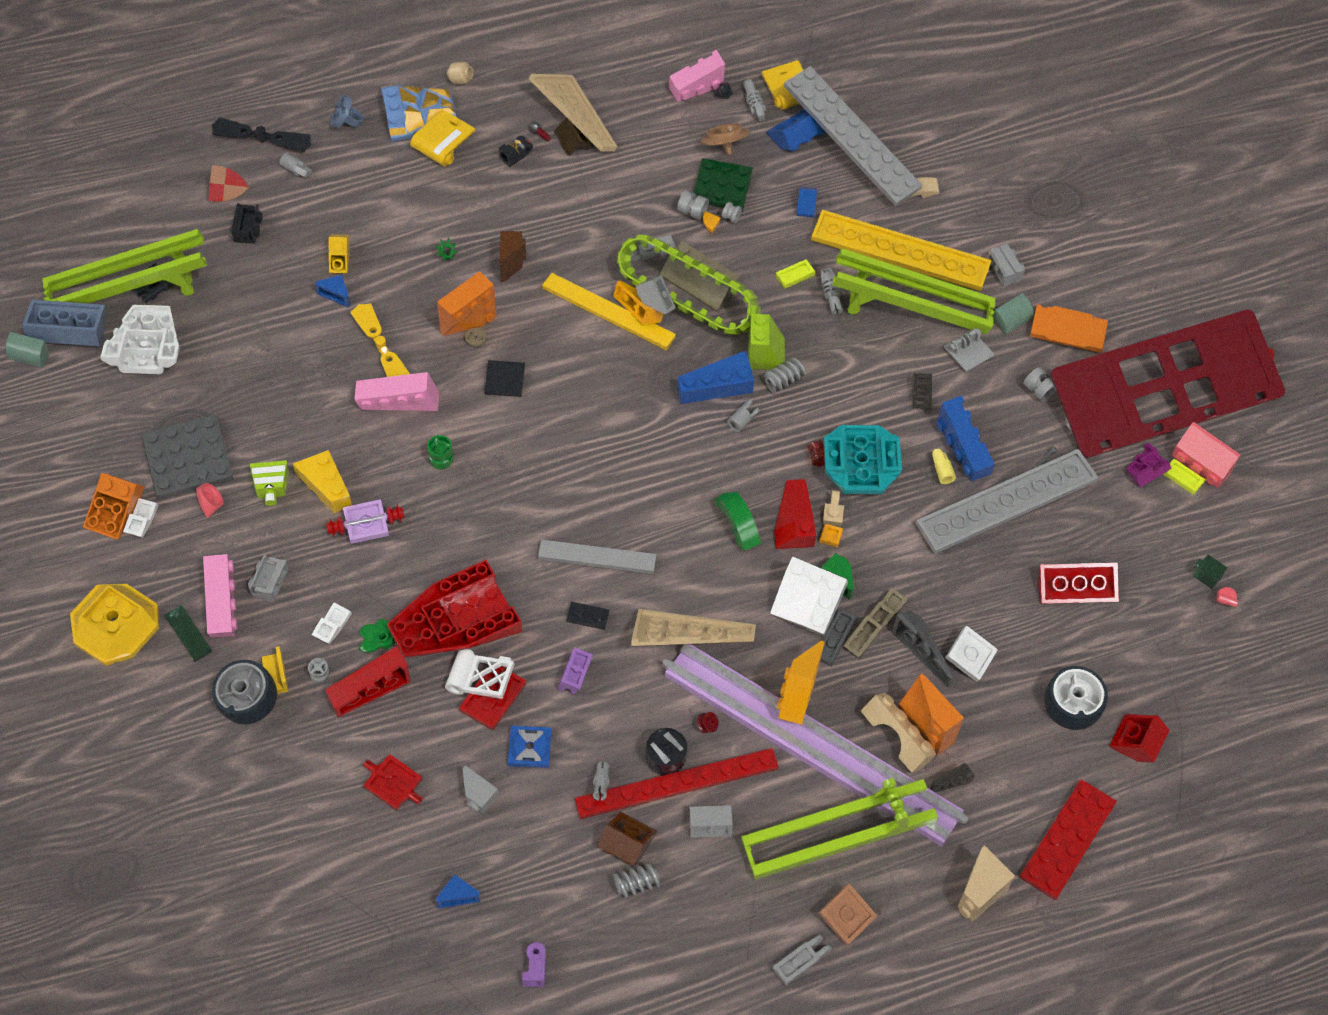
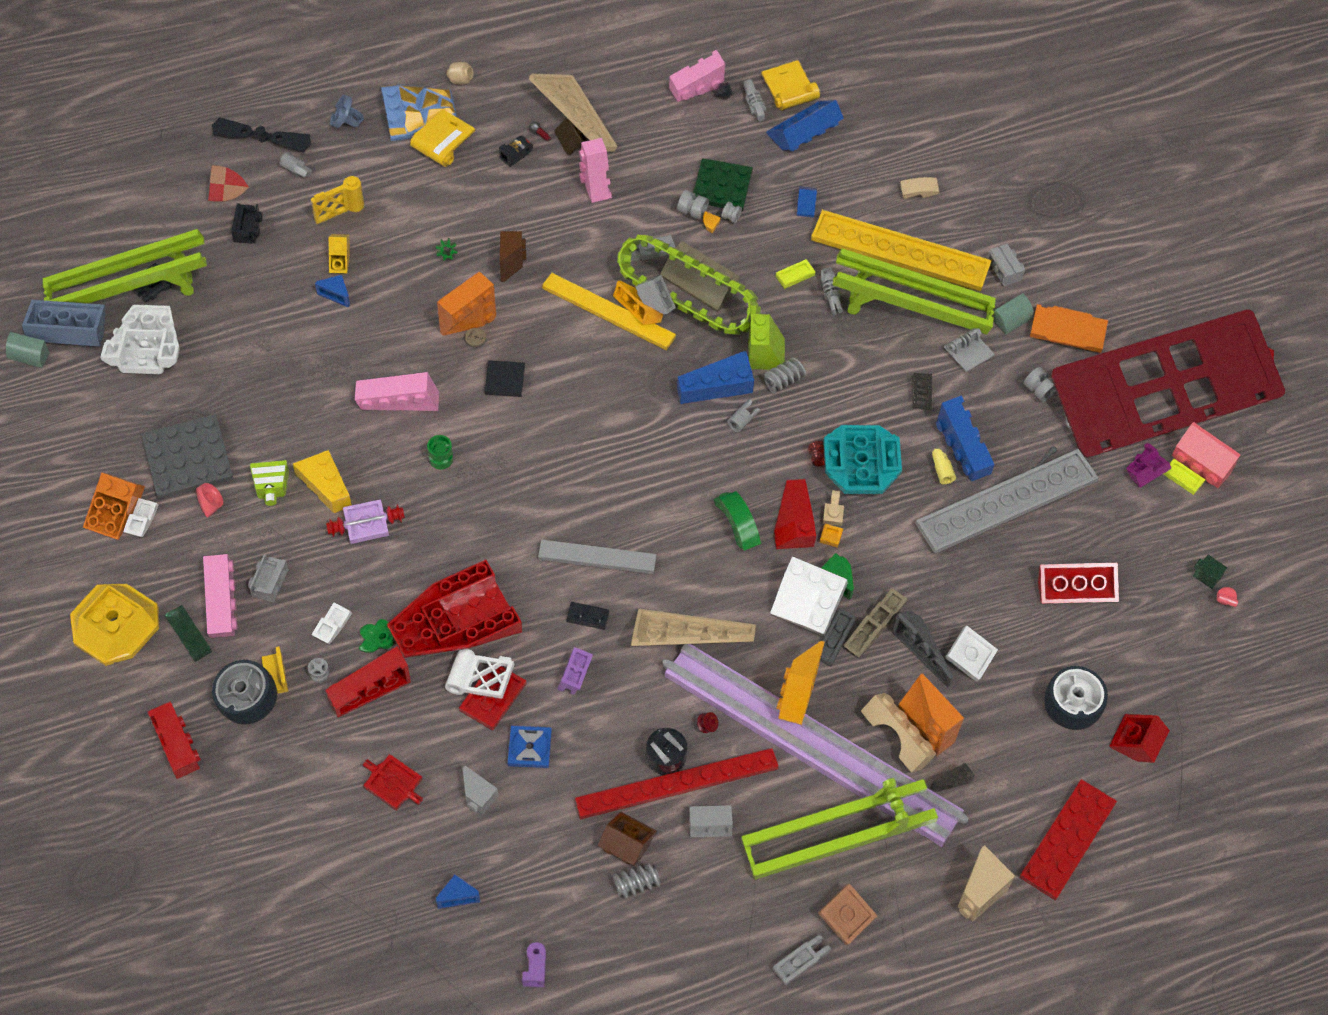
(174, 740): none -> red wedge
(350, 197): none -> yellow piece
(368, 321): yellow piece -> none
(594, 169): none -> bright pink wedge
(601, 781): light grey pin -> none
(725, 135): medium nougat piece -> none
(853, 136): light grey plate -> none

